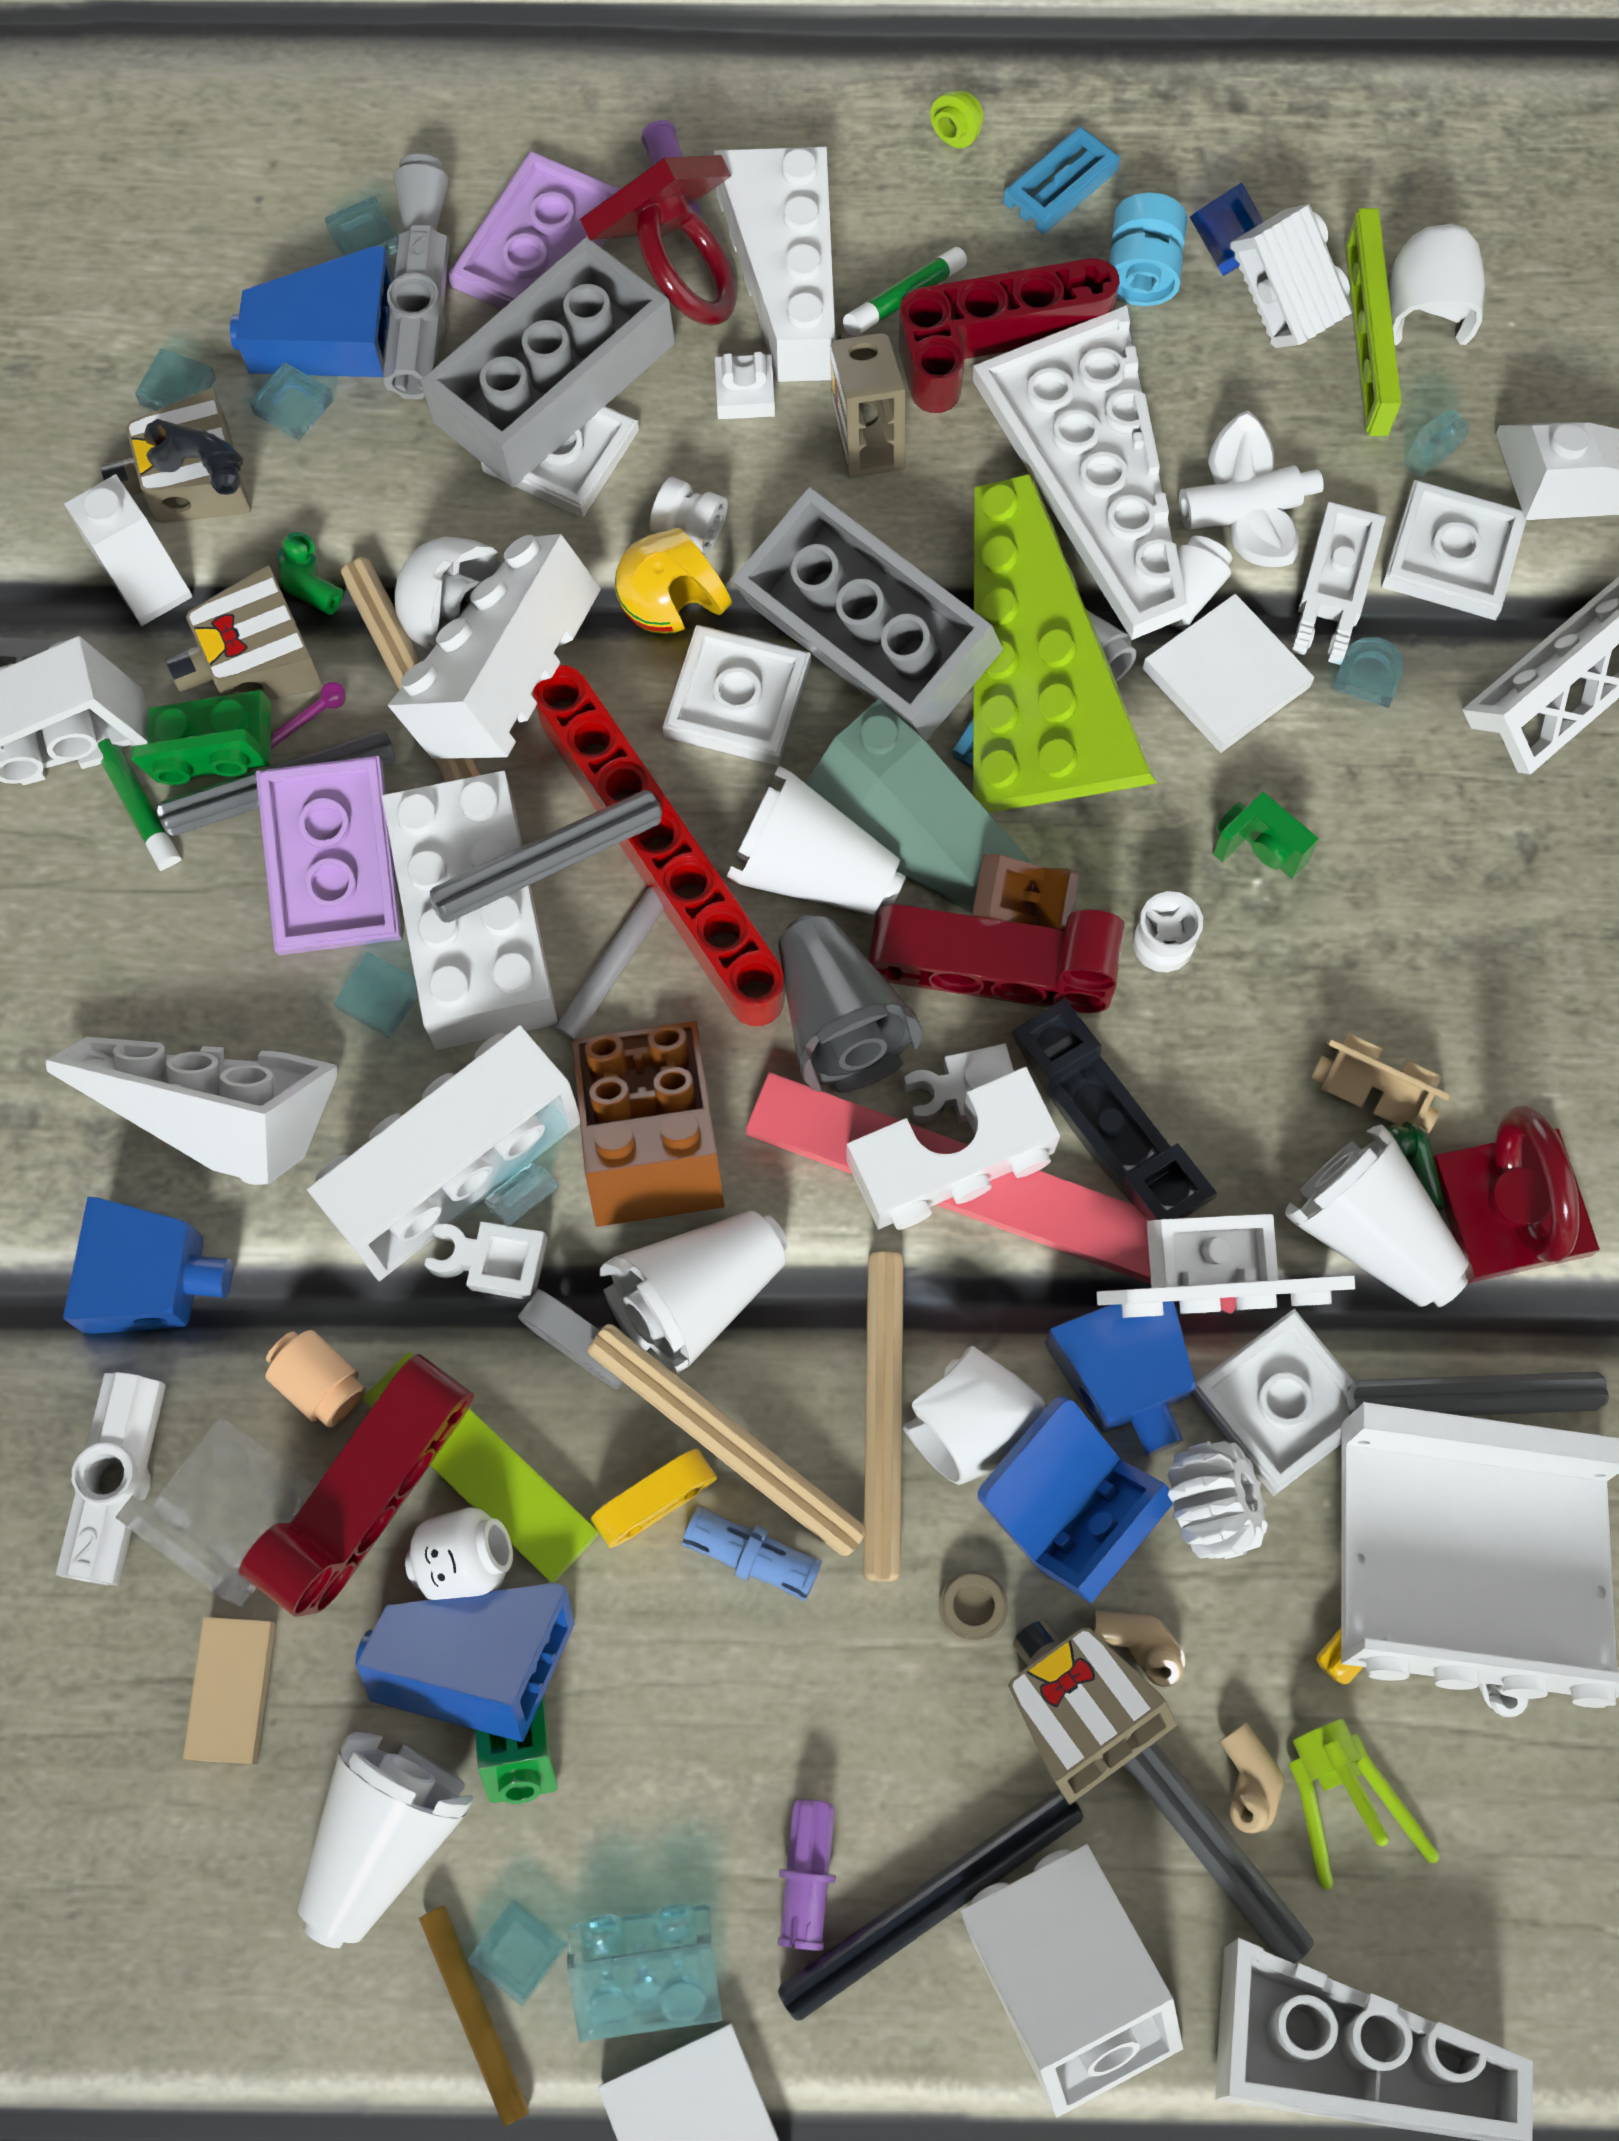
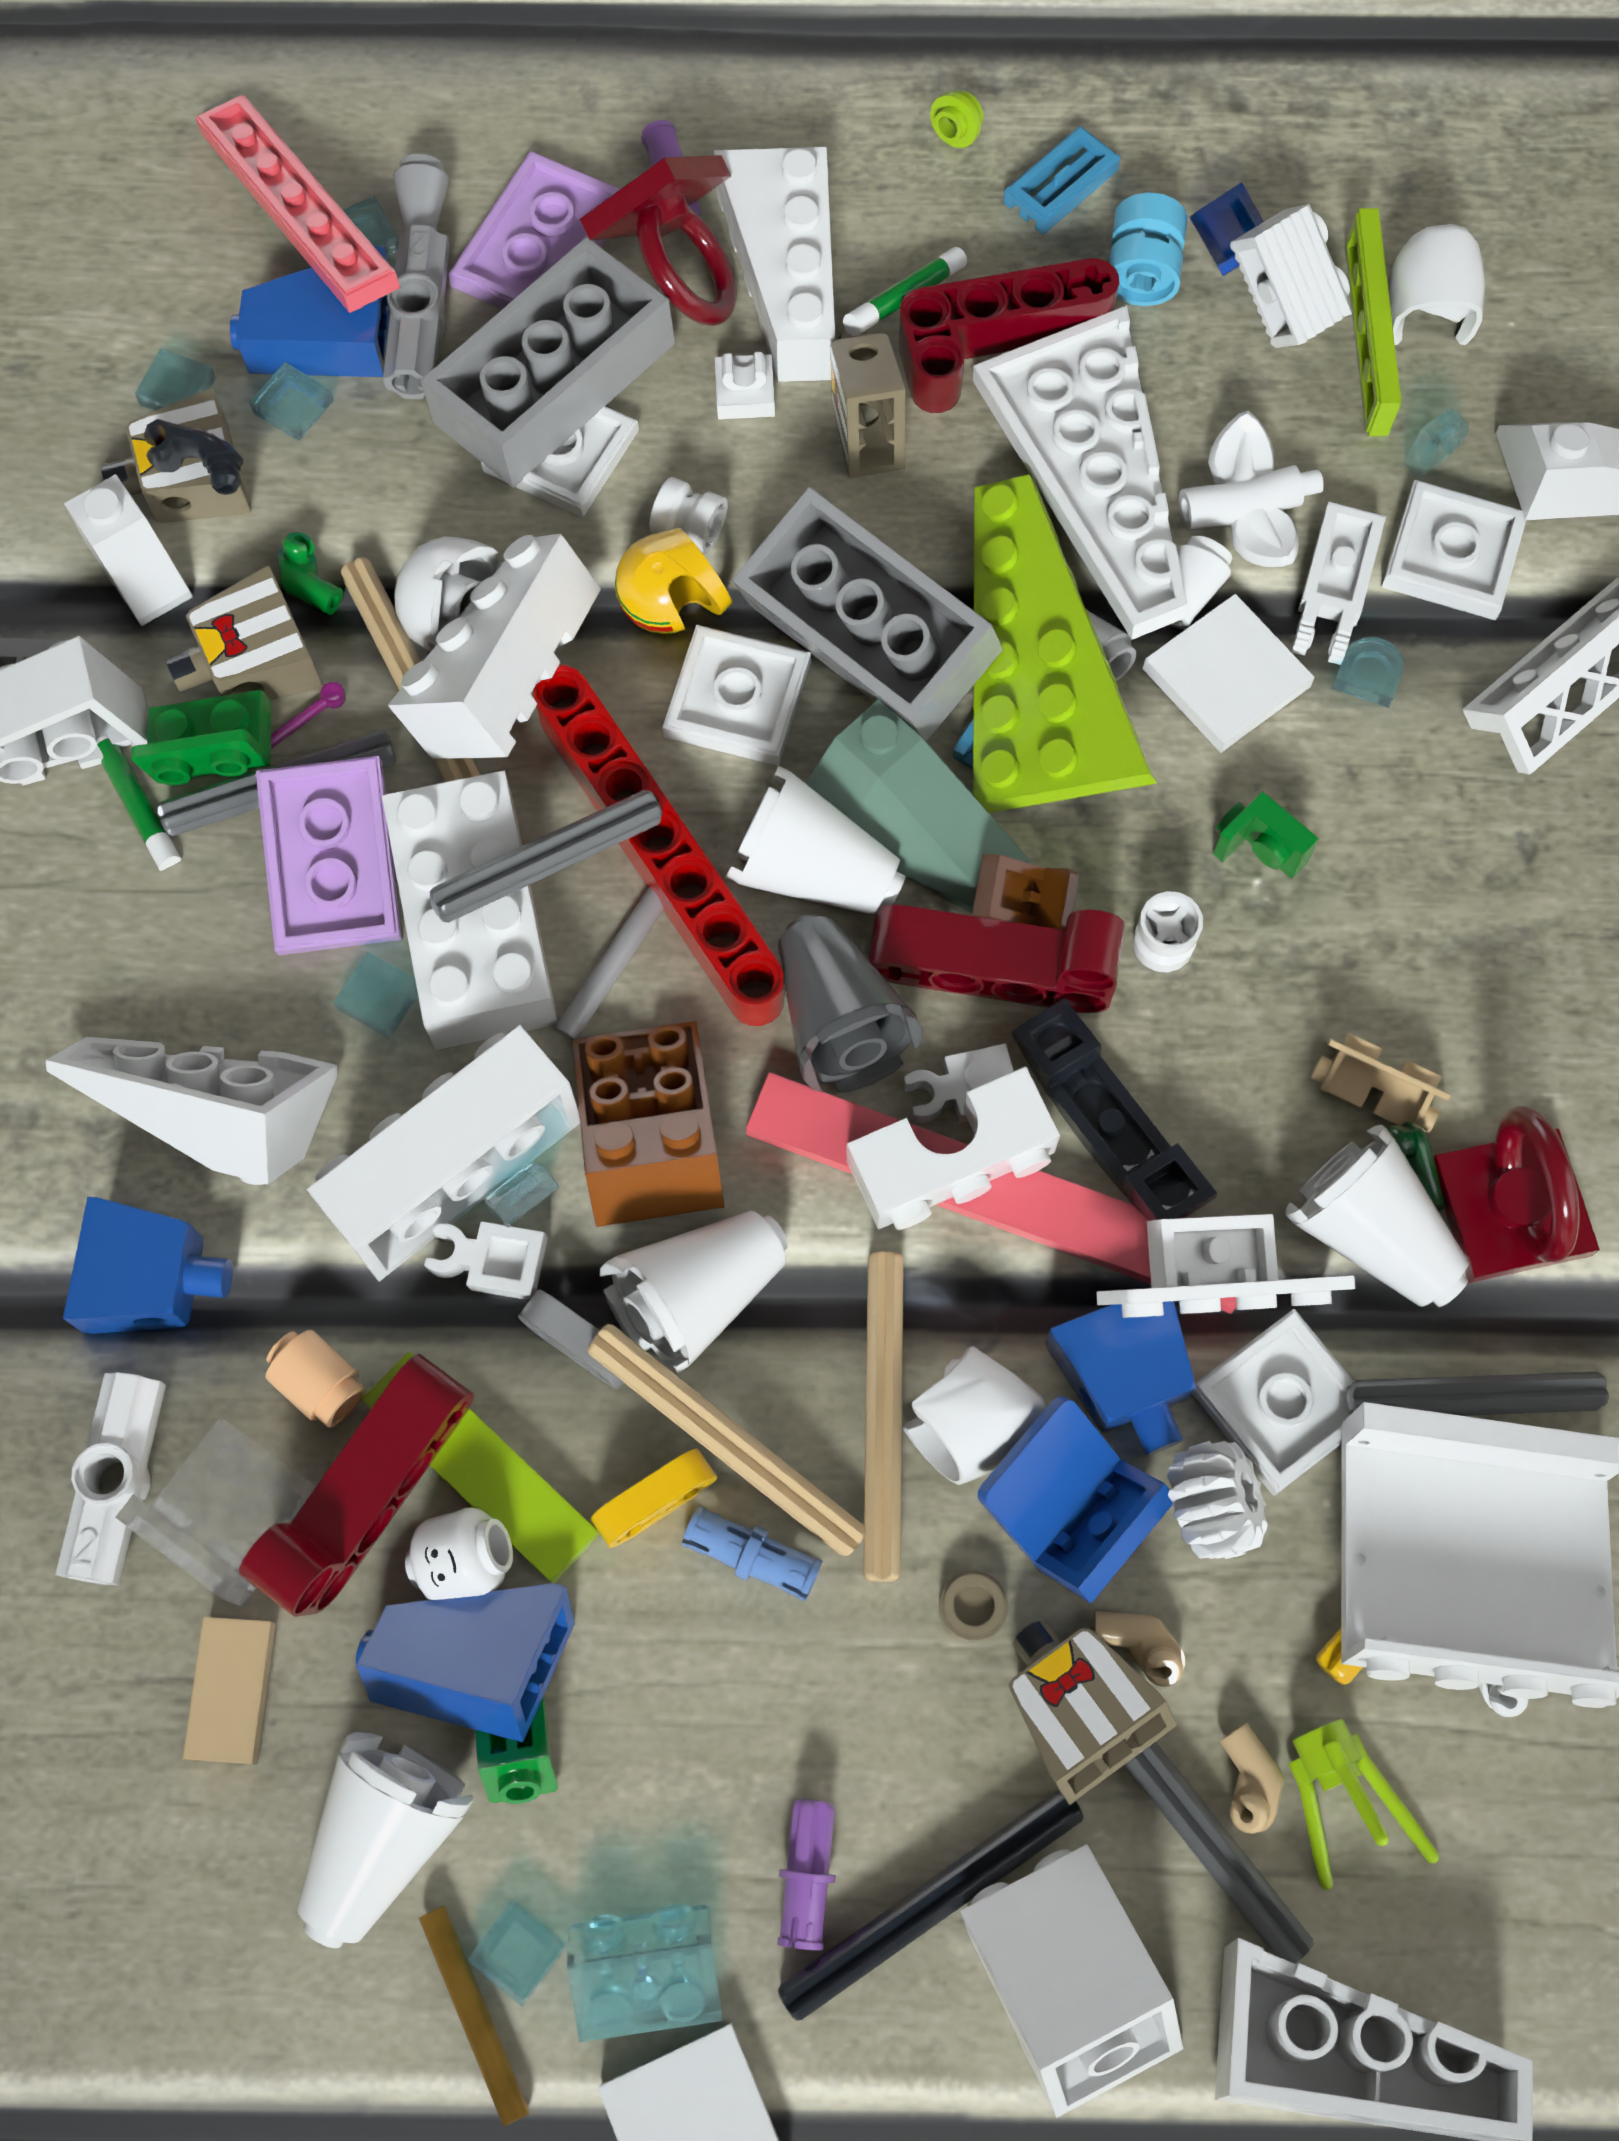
(298, 204): none -> coral tile

